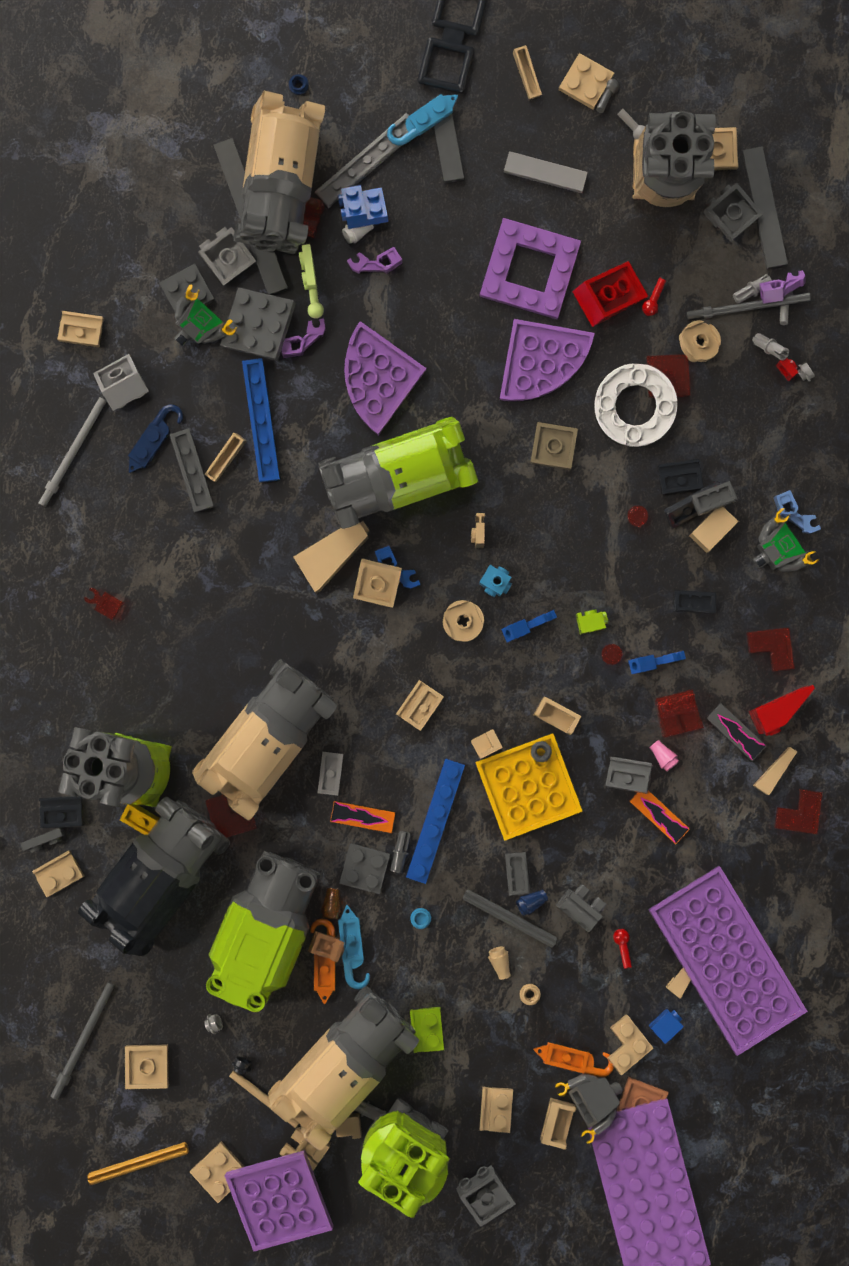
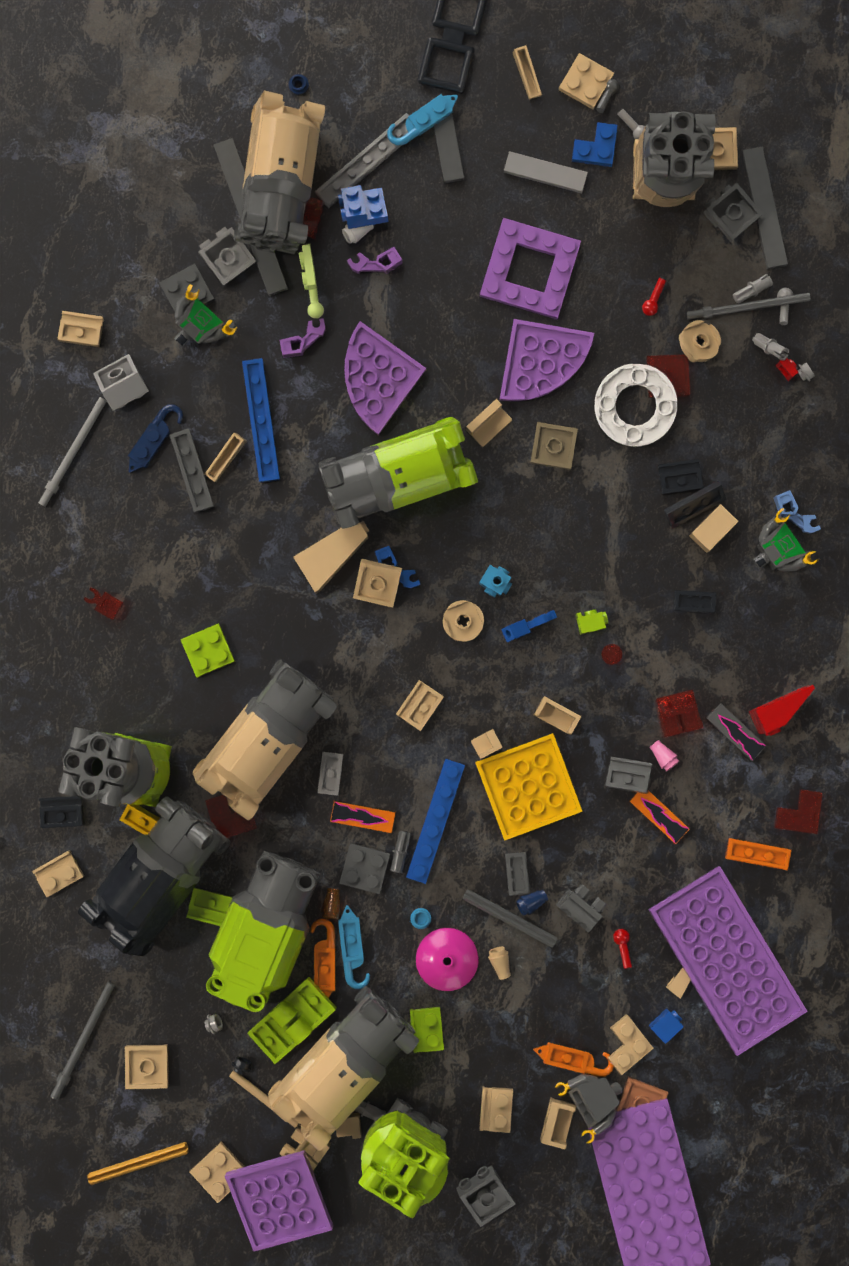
(35, 843): dark grey plate -> none
(207, 650): none -> lime plate
(208, 906): none -> lime plate
(260, 323): dark grey plate -> none
(292, 1020): none -> lime plate
(326, 946): medium nougat bracket -> none
(443, 944): none -> dark pink dish
(477, 533): tan plate -> none
(488, 423): none -> tan panel
(533, 1000): tan plate -> none
(545, 746): dark grey plate -> none
(597, 152): none -> blue plate
(609, 293): red slope -> none
(637, 515): clear red plate -> none
(649, 662): blue piece -> none
(714, 498): dark grey plate -> none
(758, 854): none -> orange tile
(770, 778): tan piece -> none
(775, 641): clear red plate -> none
(777, 289): medium lavender piece -> none

